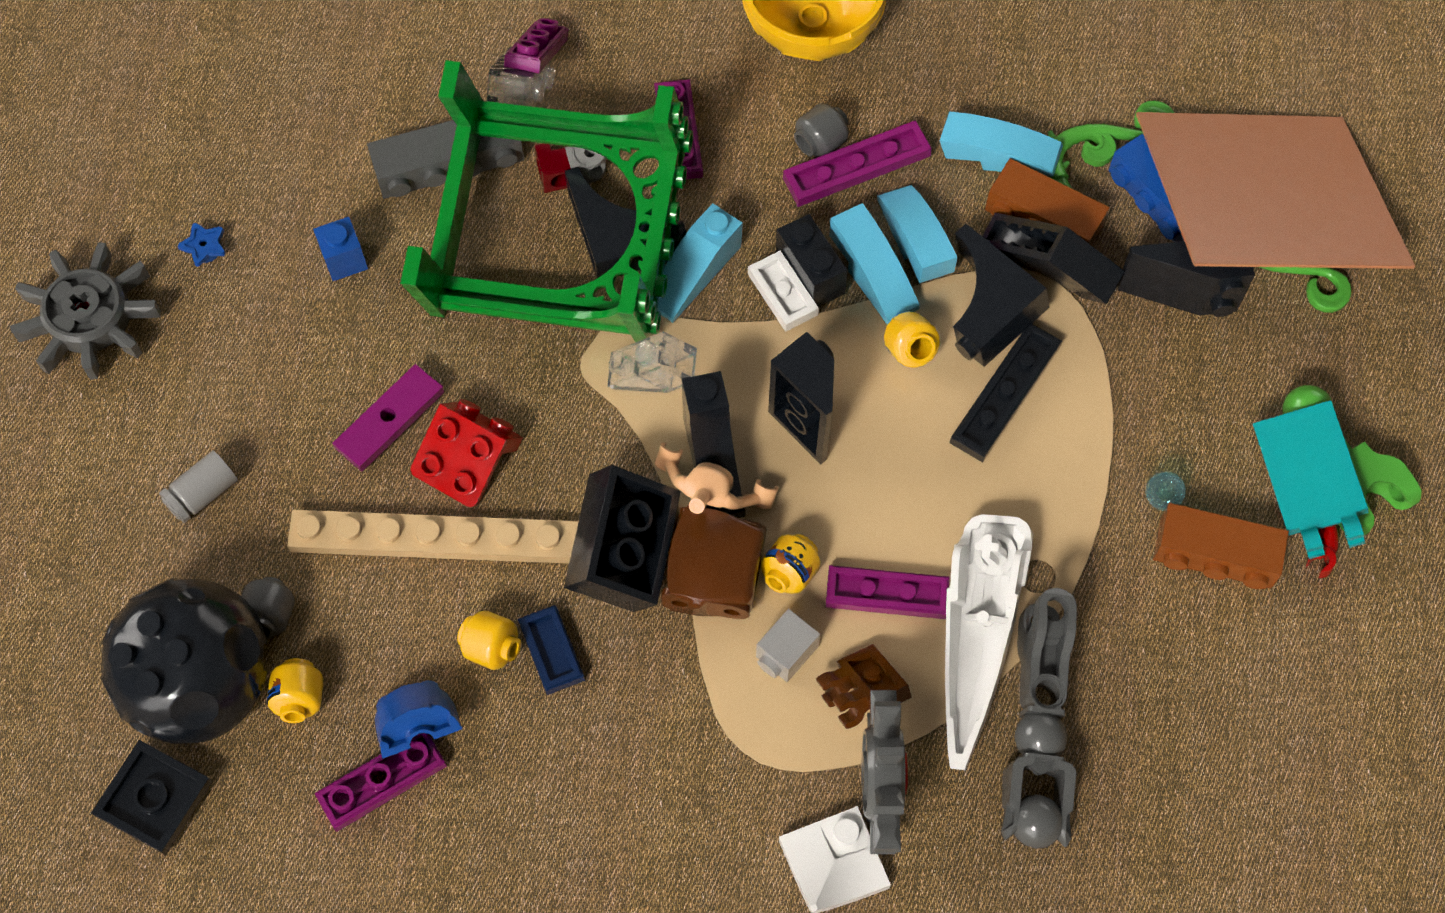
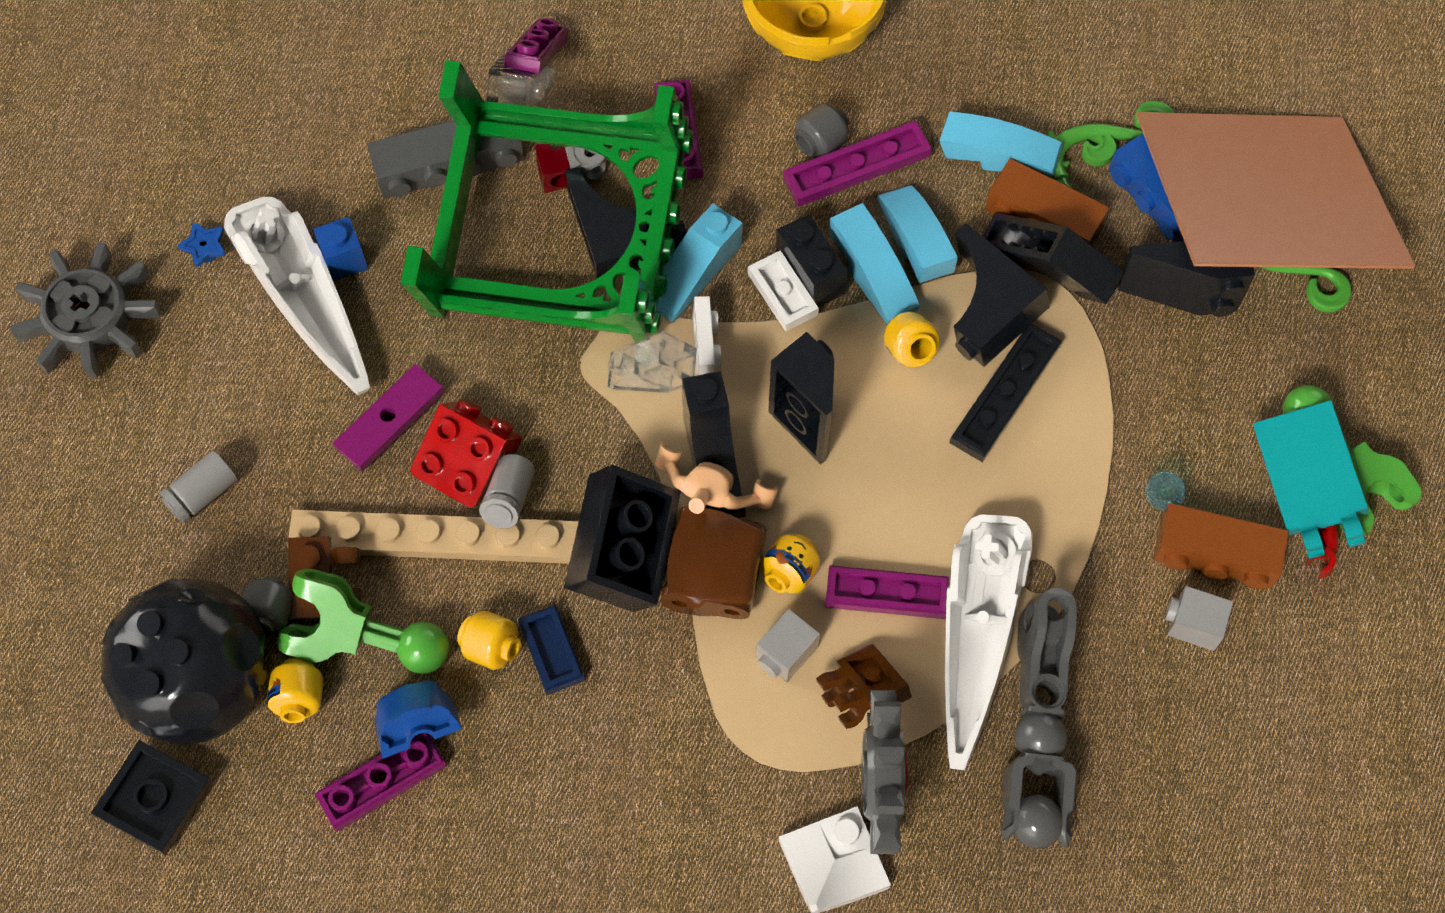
(298, 282): none -> white piece
(318, 555): none -> reddish brown plate
(347, 624): none -> bright green piece
(507, 491): none -> light grey piece
(705, 325): none -> white plate
(1198, 618): none -> light grey brick

